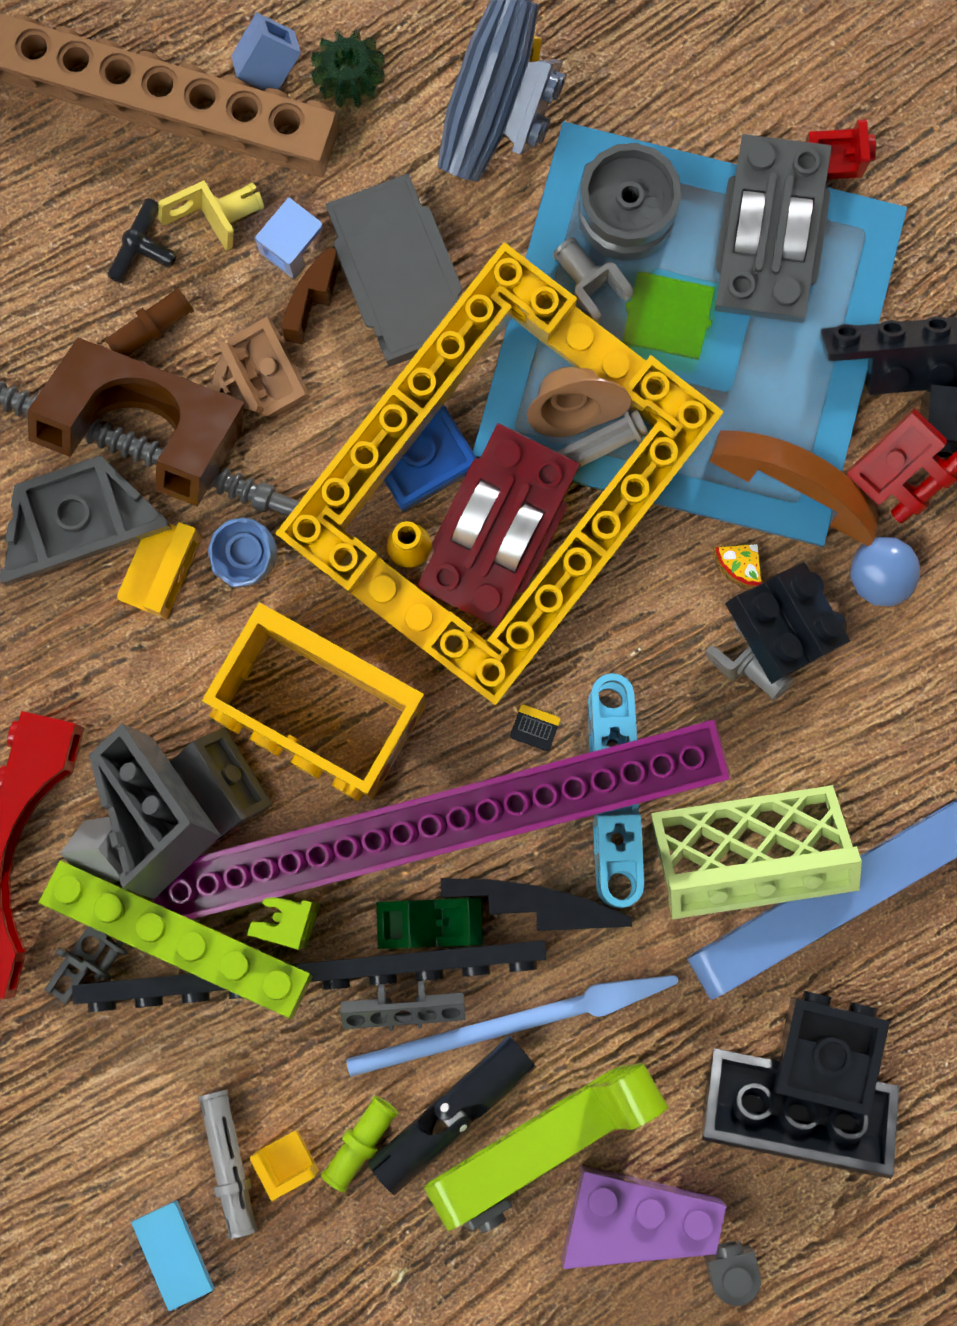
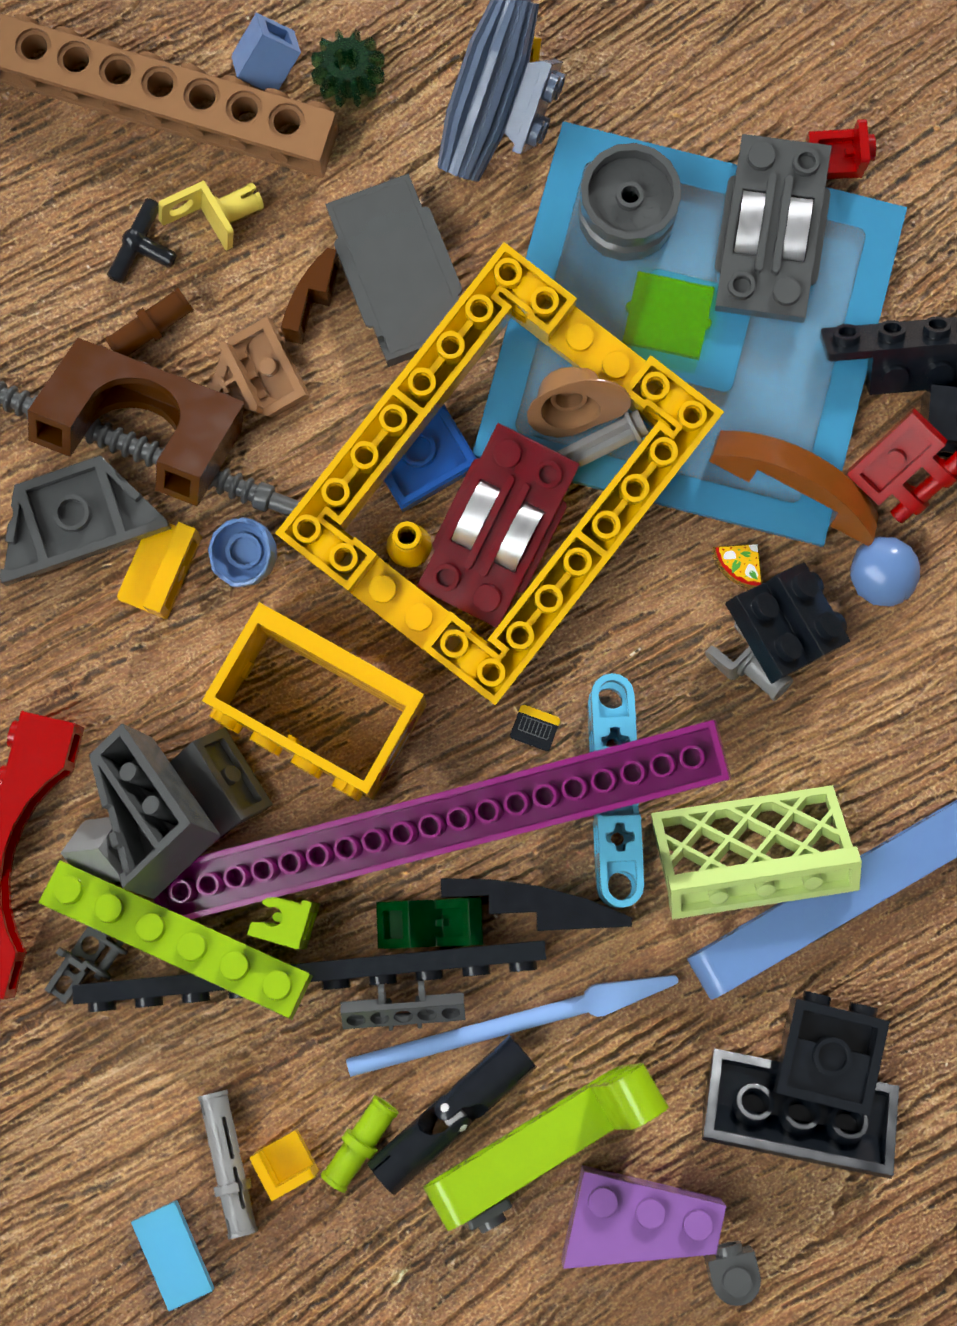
(288, 236): light blue panel -> none
(589, 276): light grey piece -> none

